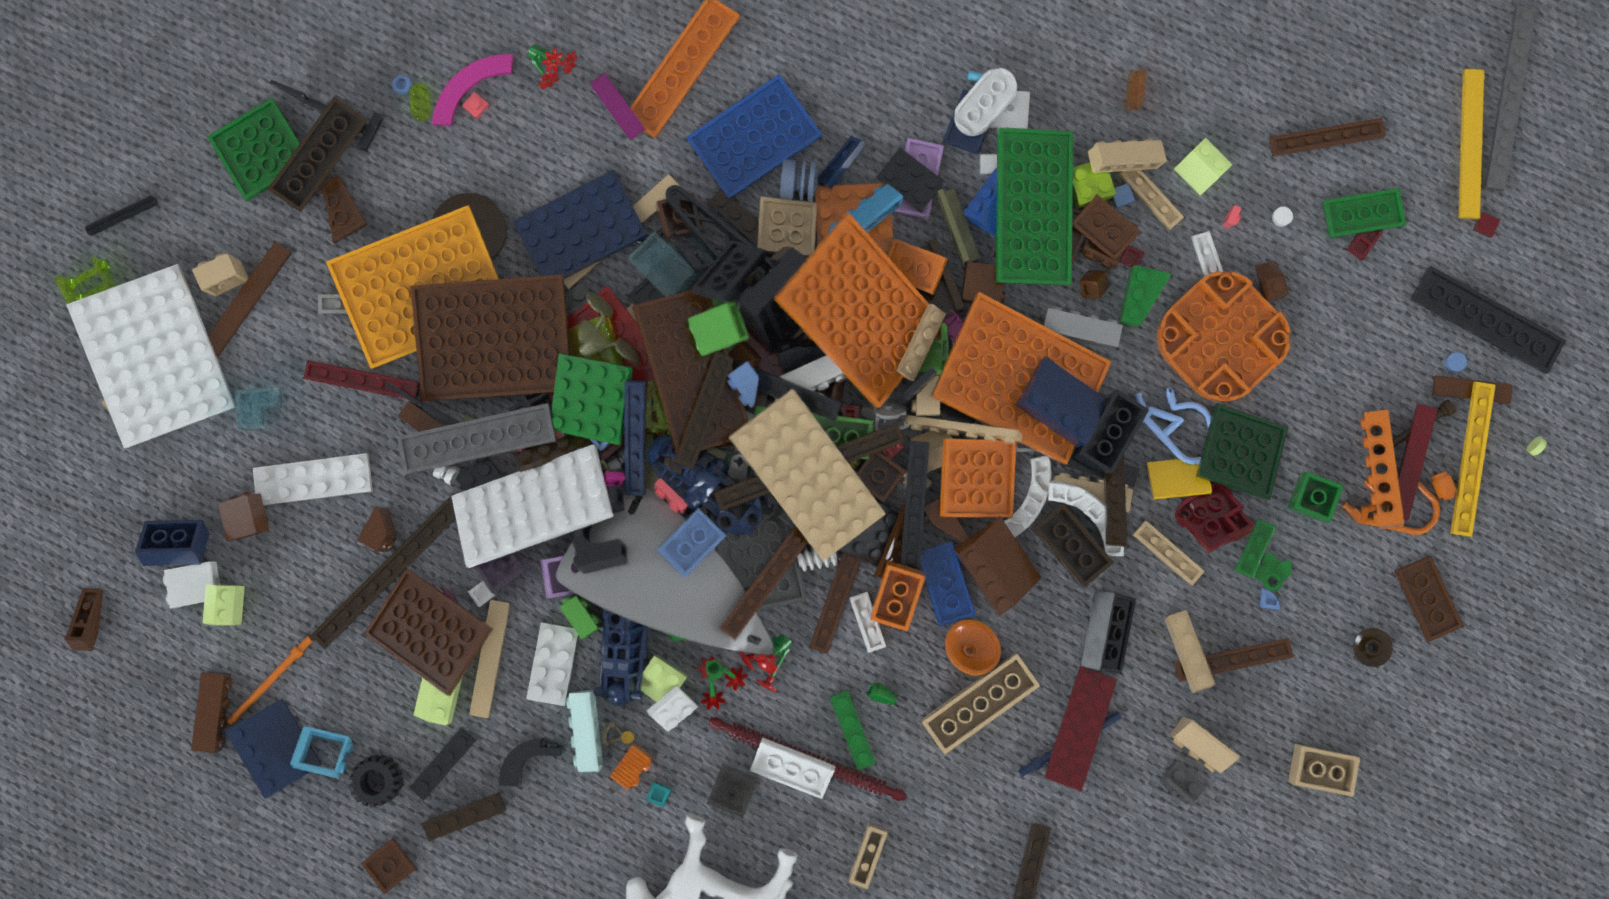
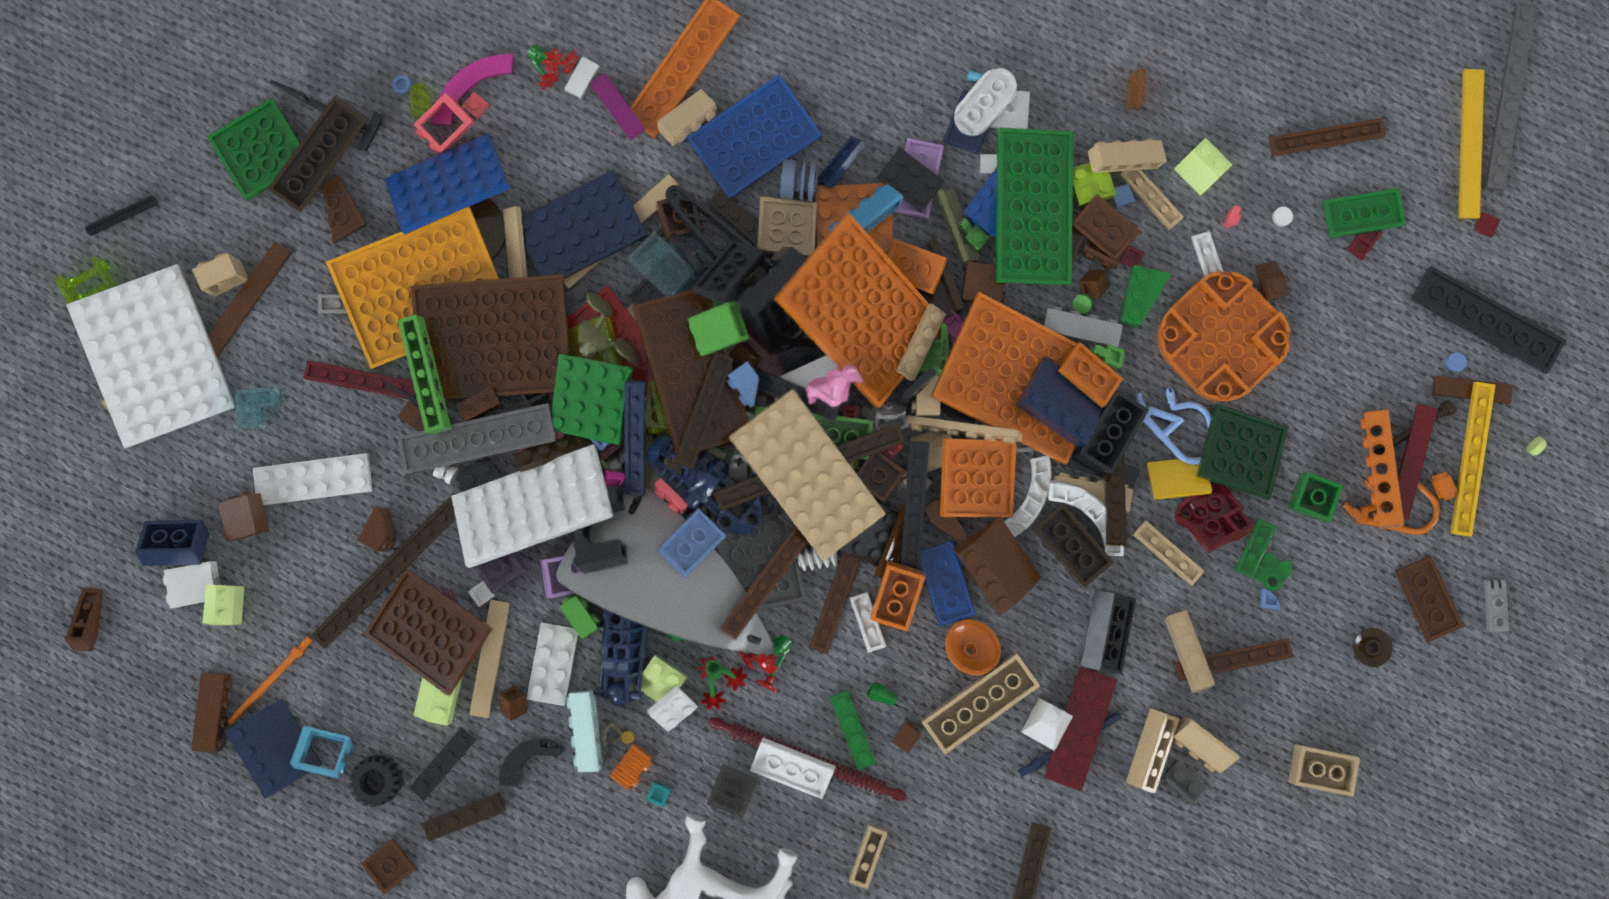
(424, 374): none -> bright green brick
(446, 183): none -> blue plate
(467, 120): none -> coral window
(479, 405): none -> reddish brown bracket
(512, 702): none -> reddish brown panel
(514, 242): none -> tan tile
(581, 77): none -> white tile
(687, 117): none -> tan brick
(835, 387): none -> bright pink piece
(906, 736): none -> reddish brown brick
(974, 237): none -> bright green plate
(1046, 724): none -> white slope
(1082, 303): none -> bright green tile
(1090, 374): none -> orange plate
(1110, 355): none -> bright green plate
(1152, 750): none -> tan brick
(1496, 605): none -> light grey hinge

